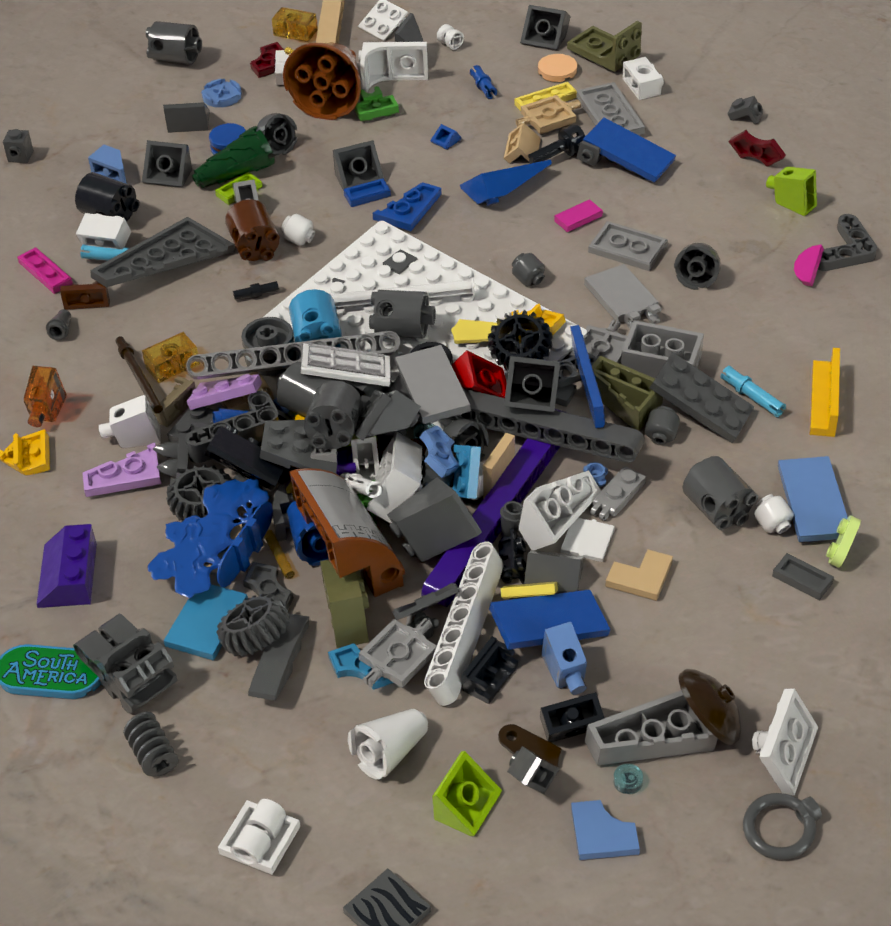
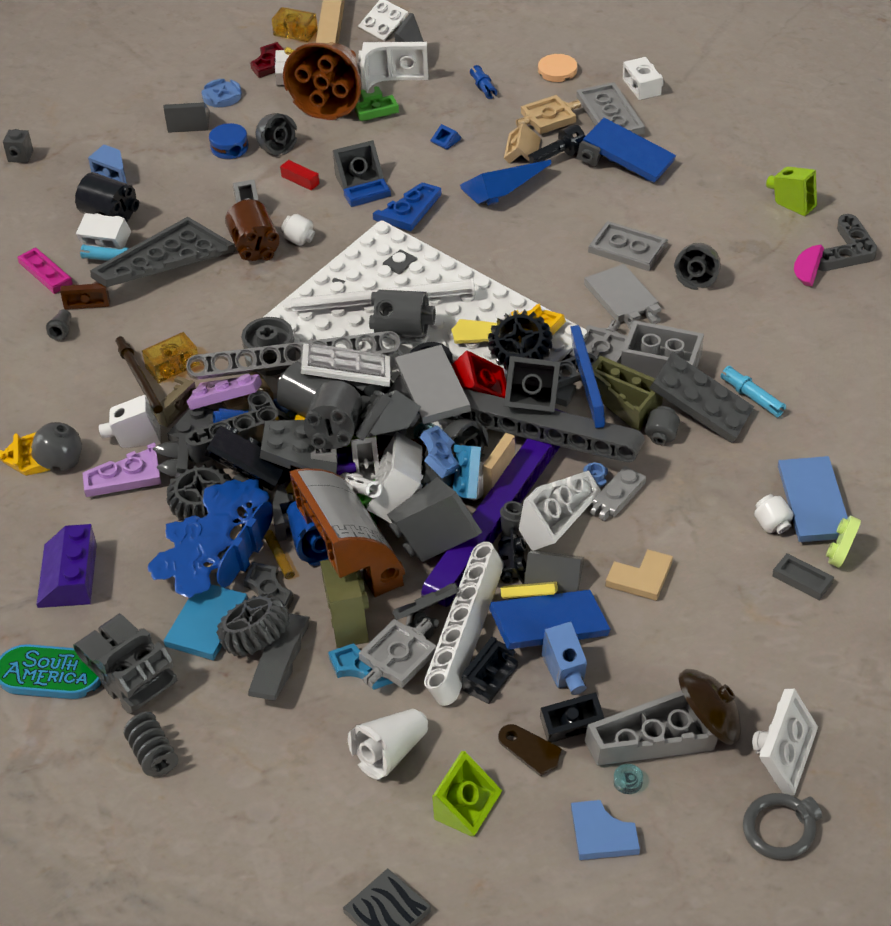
(44, 395): clear orange torso -> none
(56, 446): none -> dark grey cylinder
(166, 163): dark grey slope -> none
(173, 42): dark grey cylinder -> none
(226, 191): lime tile -> none
(237, 158): dark green cone -> none
(255, 290): black bar -> none
(259, 835): white plate -> none
(299, 175): none -> red piece
(314, 316): dark azure cylinder -> none
(450, 36): white wheel -> none
(528, 269): dark grey head -> none
(532, 770): dark grey slope -> none
(545, 27): dark grey slope -> none
(563, 91): light yellow tile -> none
(578, 215): dark pink tile -> none
(588, 539): white piece -> none
(606, 48): olive bracket -> none
(719, 492): dark grey cylinder -> none
(744, 107): dark grey bracket -> none
(764, 150): dark red tile -> none
(825, 396): yellow fence -> none

